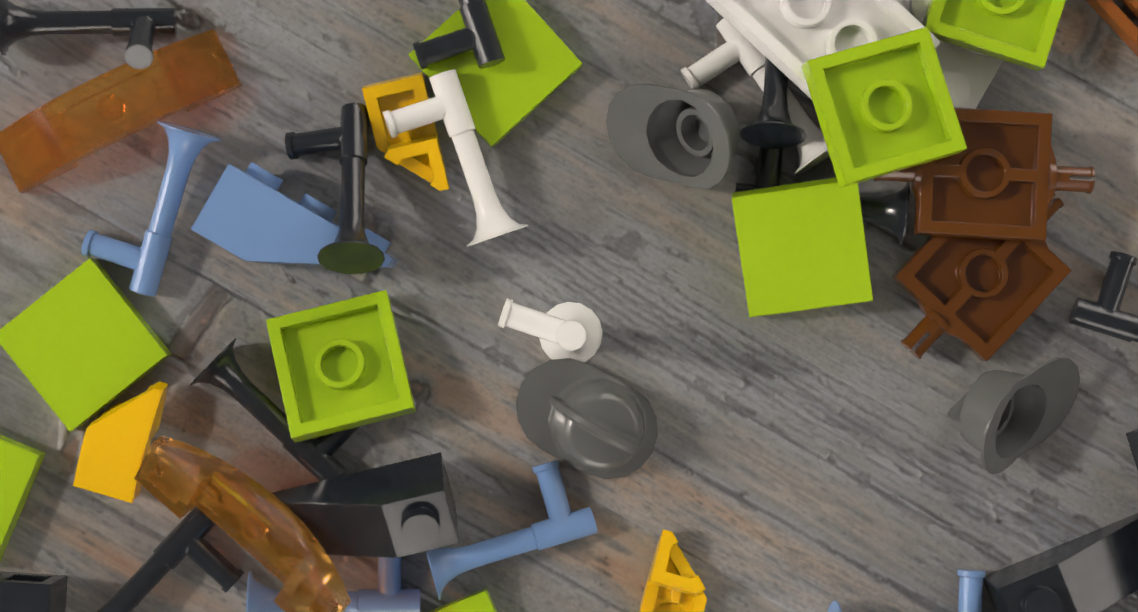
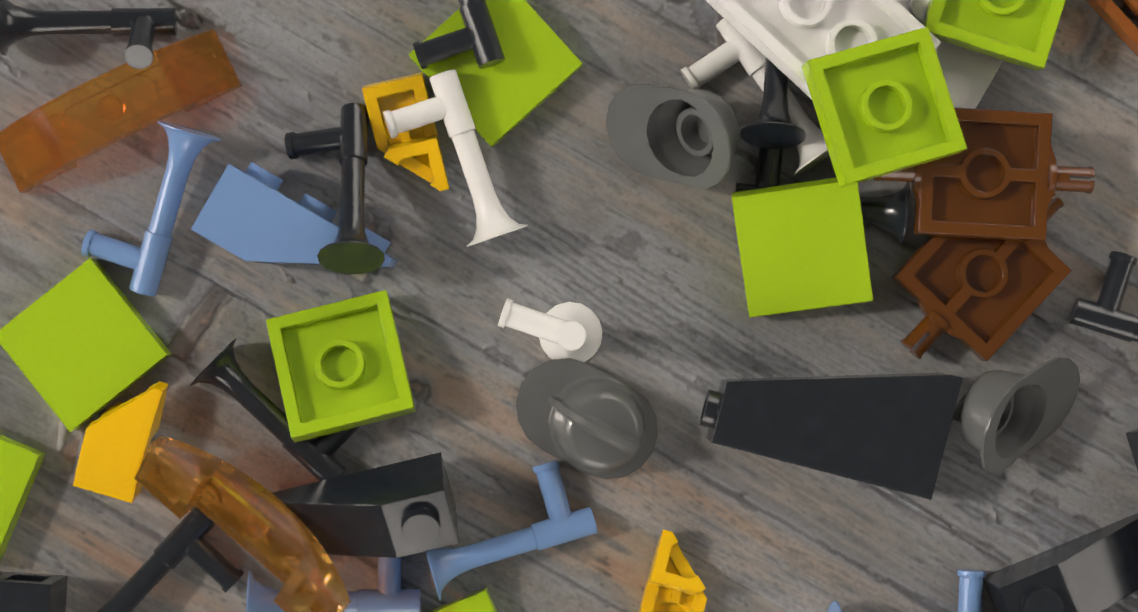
(850, 426): none -> black slope

